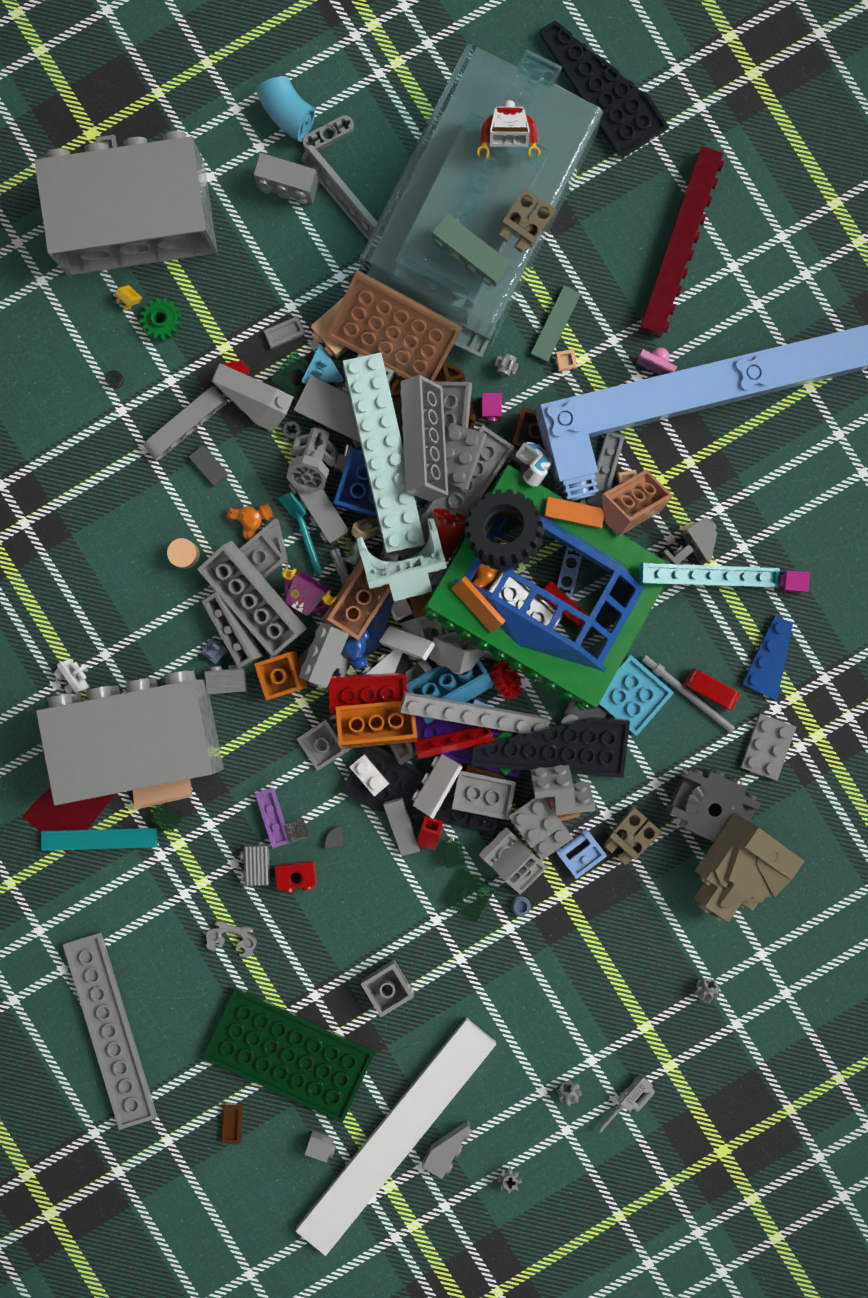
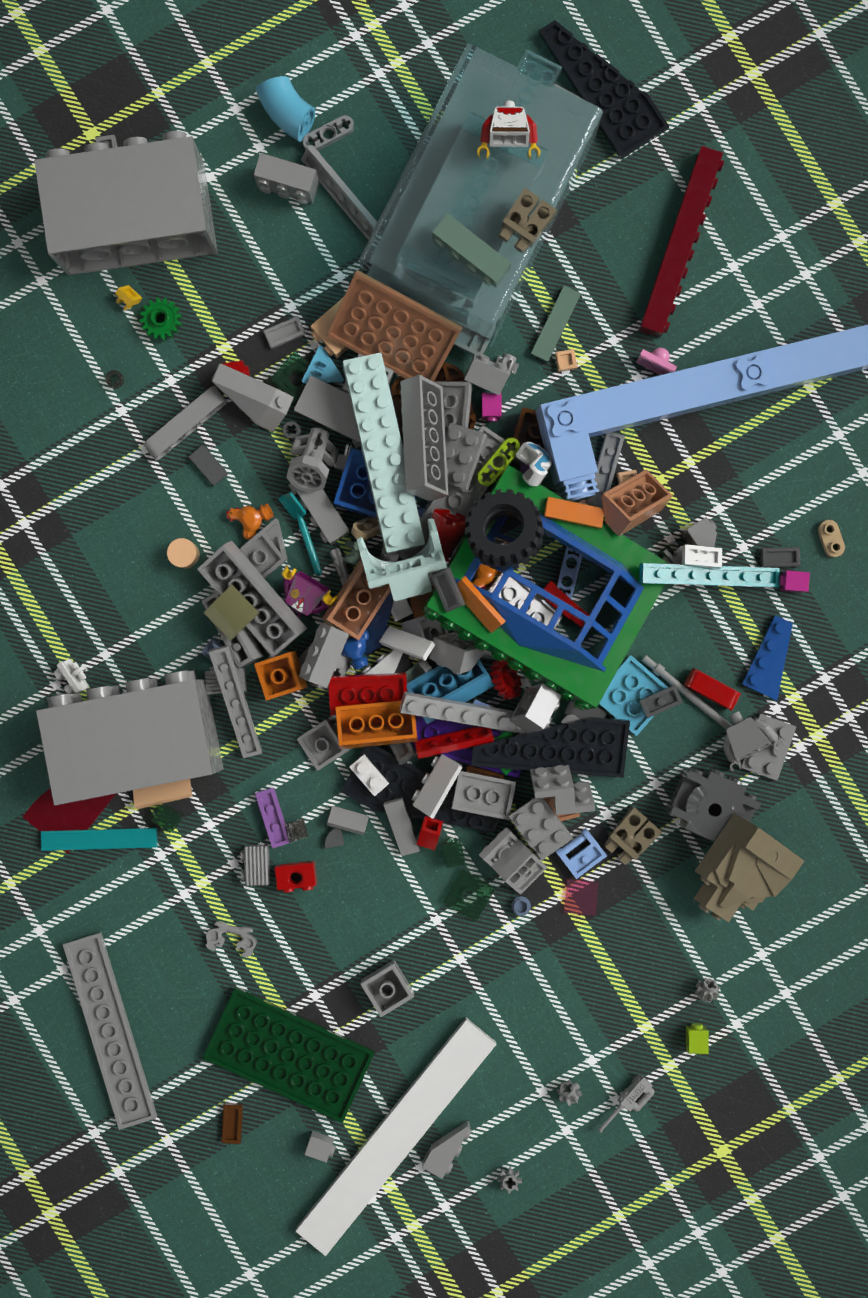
(231, 612): none -> olive slope
(235, 701): none -> light grey plate
(348, 820): none -> light grey tile
(448, 590): none -> dark grey tile
(487, 373): none -> light grey brick
(504, 447): none -> lime beam
(536, 708): none -> light grey brick
(581, 897): none -> clear pink piece
(660, 701): none -> dark grey plate
(697, 1039): none -> lime brick
(702, 556): none -> white tile
(747, 738): none -> light grey torso
(780, 557): none -> dark grey tile
(829, 539): none -> tan plate

